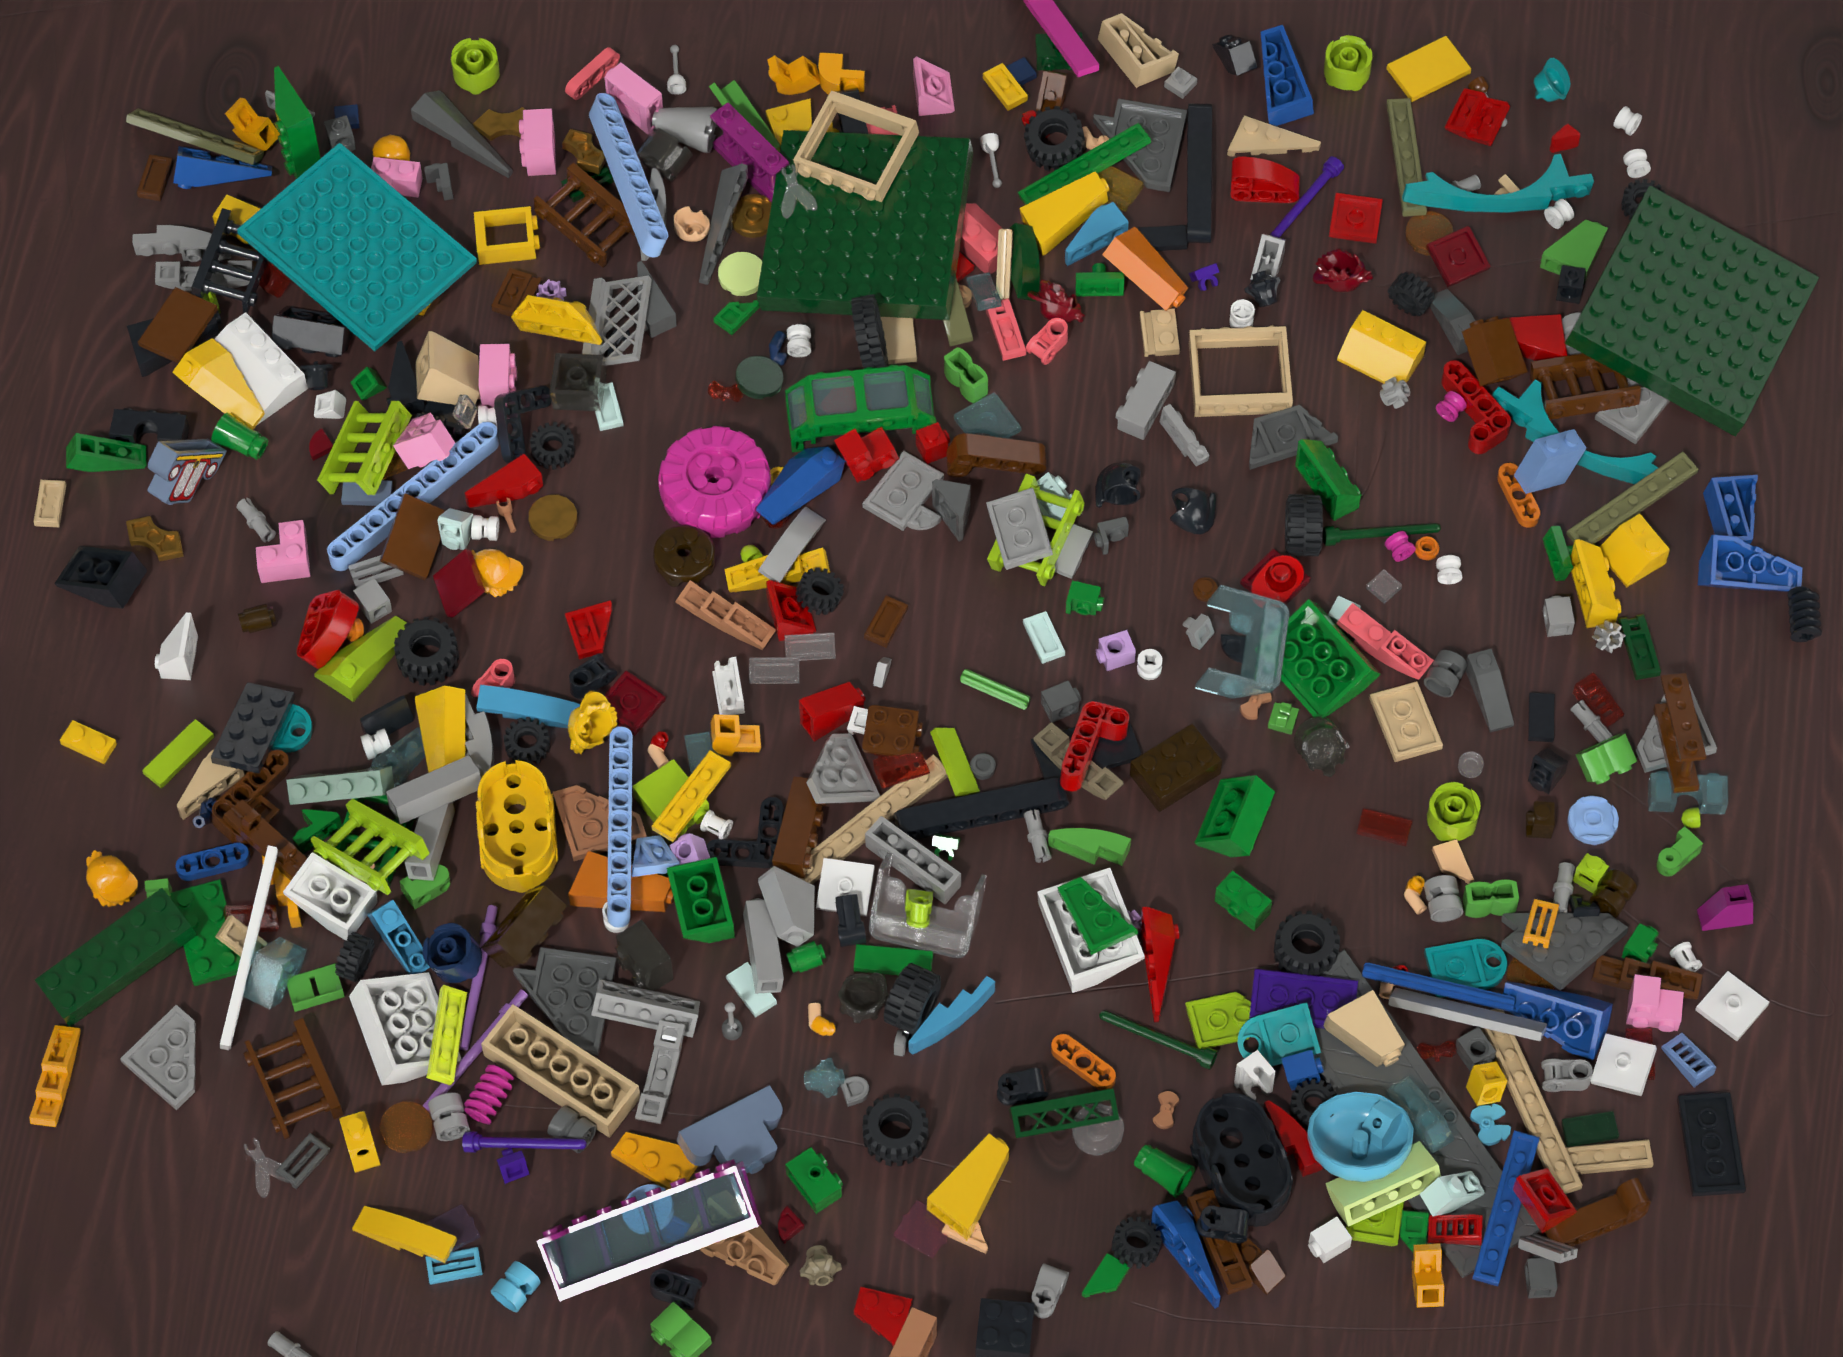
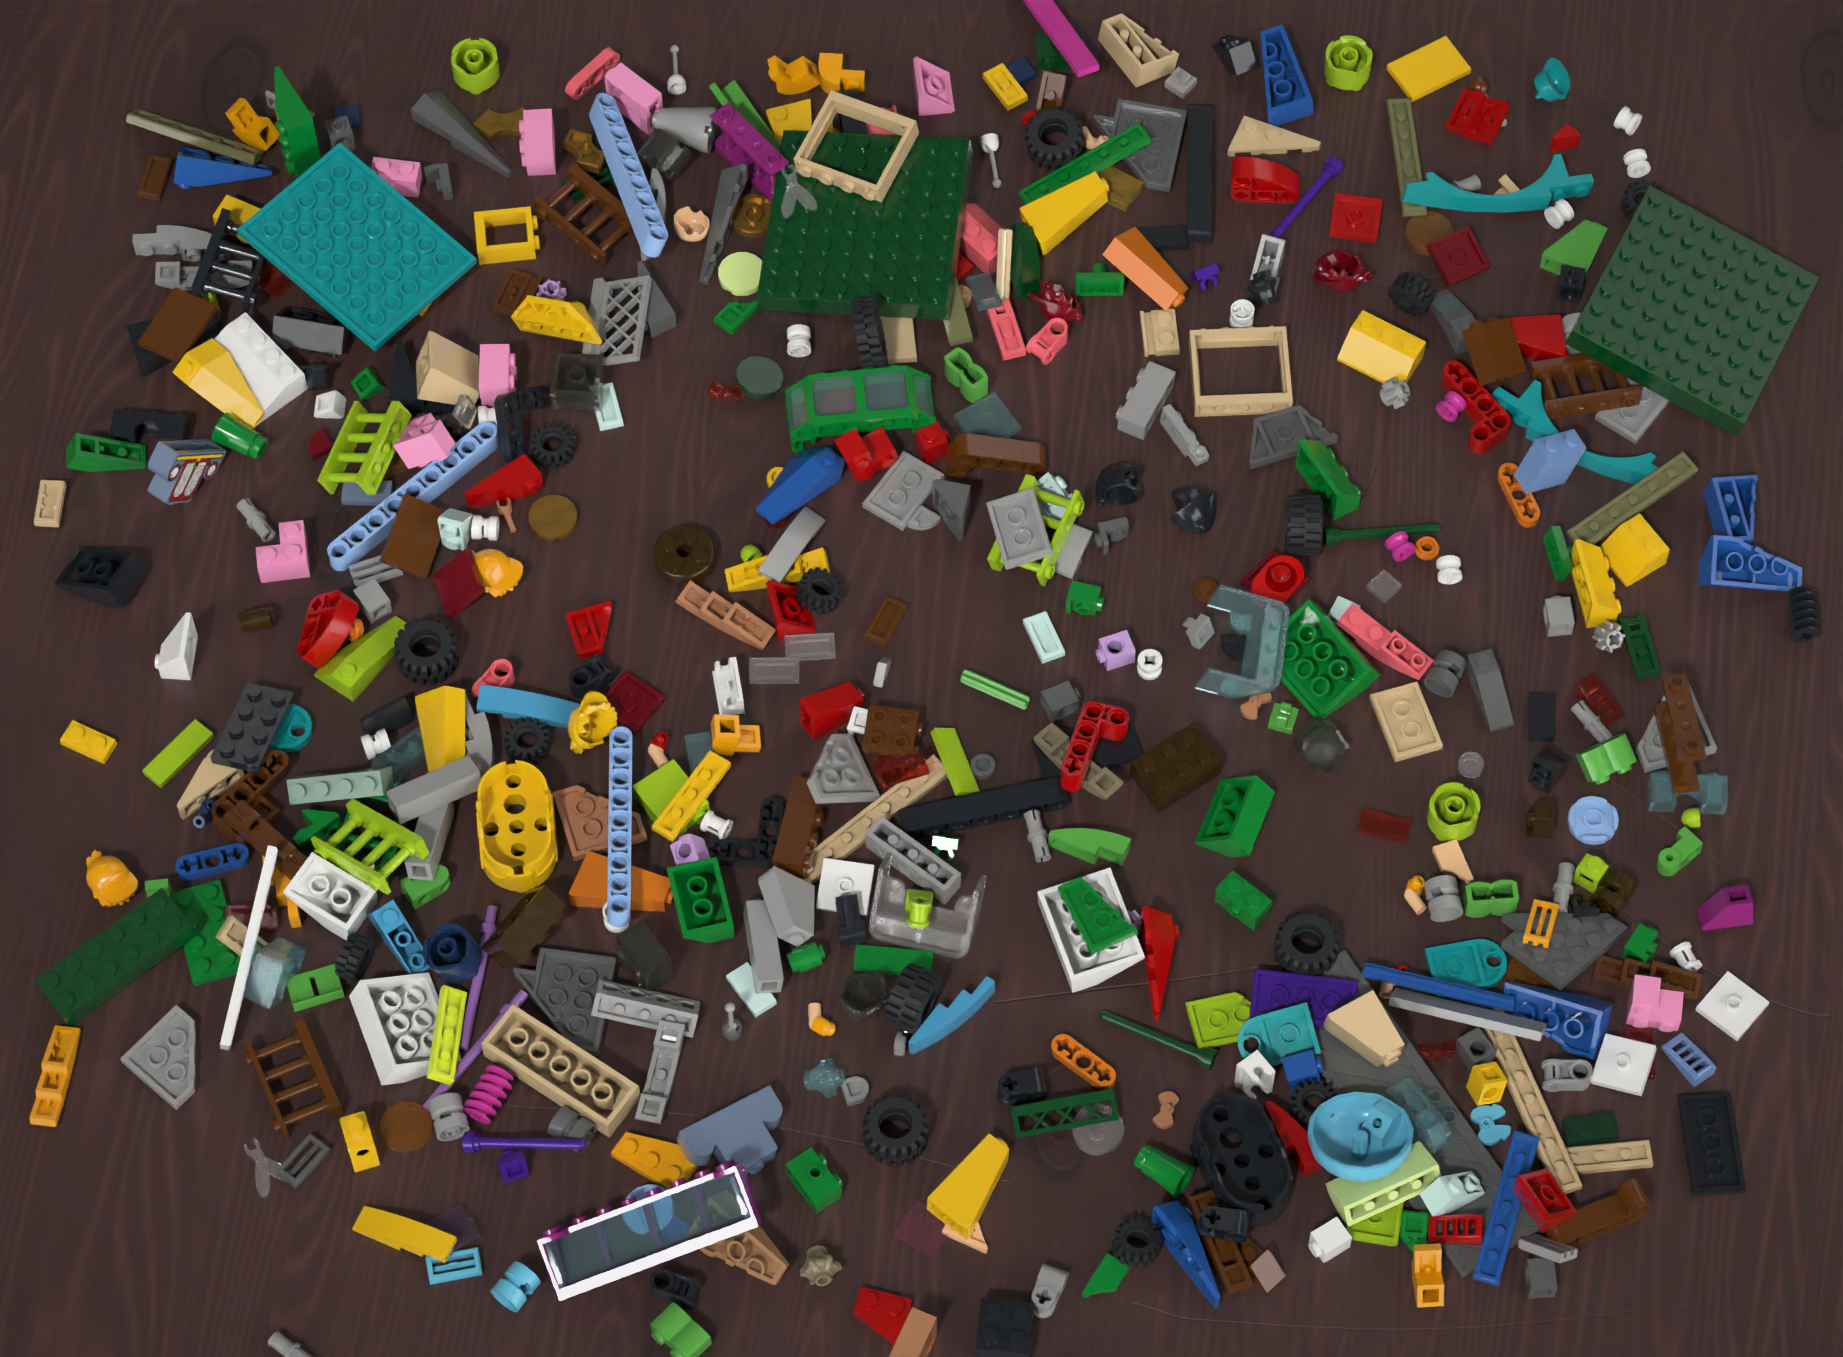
(164, 543): pearl gold tile -> none
(391, 148): light orange hair -> none
(652, 857): light blue wing -> none
(714, 480): dark pink wheel -> none
(775, 347): dark blue arm -> none
(788, 1225): dark red tile -> none
(1097, 232): dark azure slope -> none

